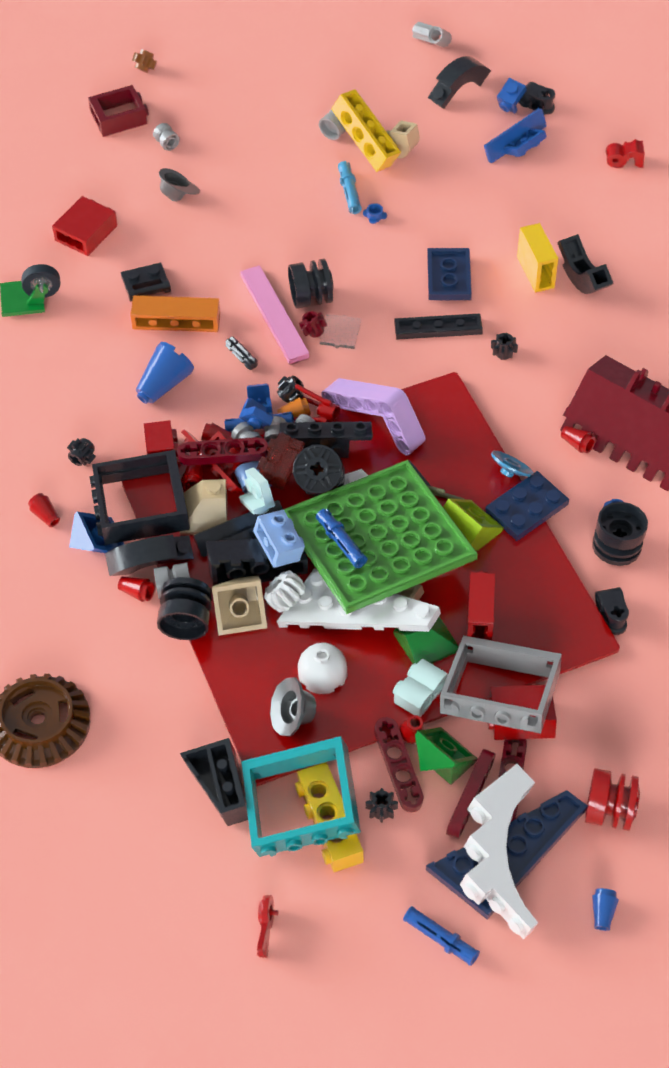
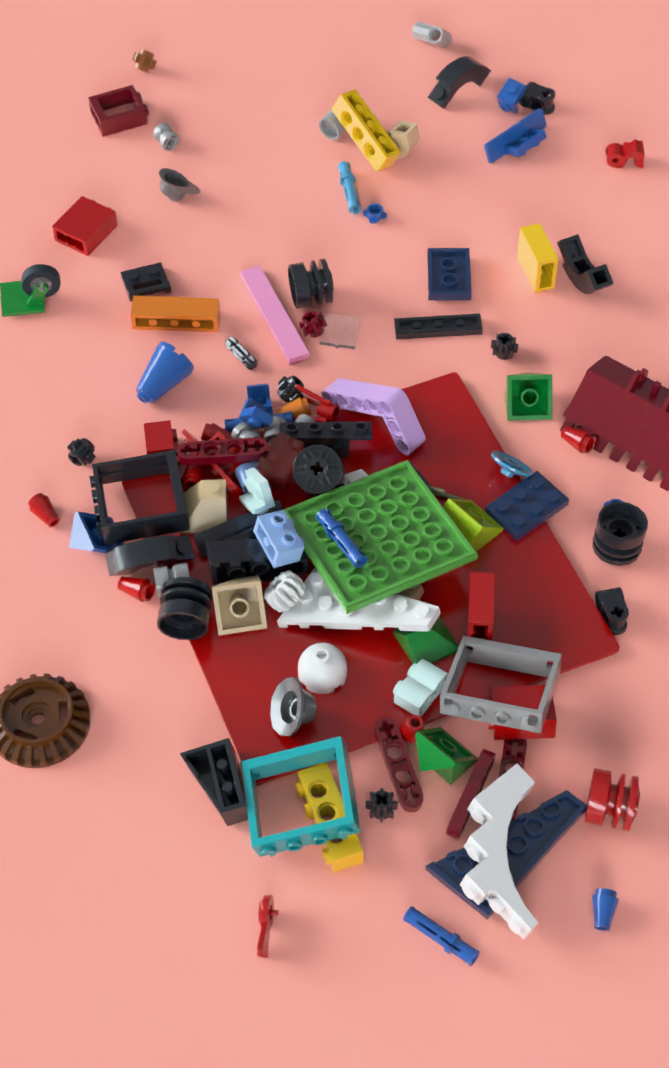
(528, 396): none -> green slope

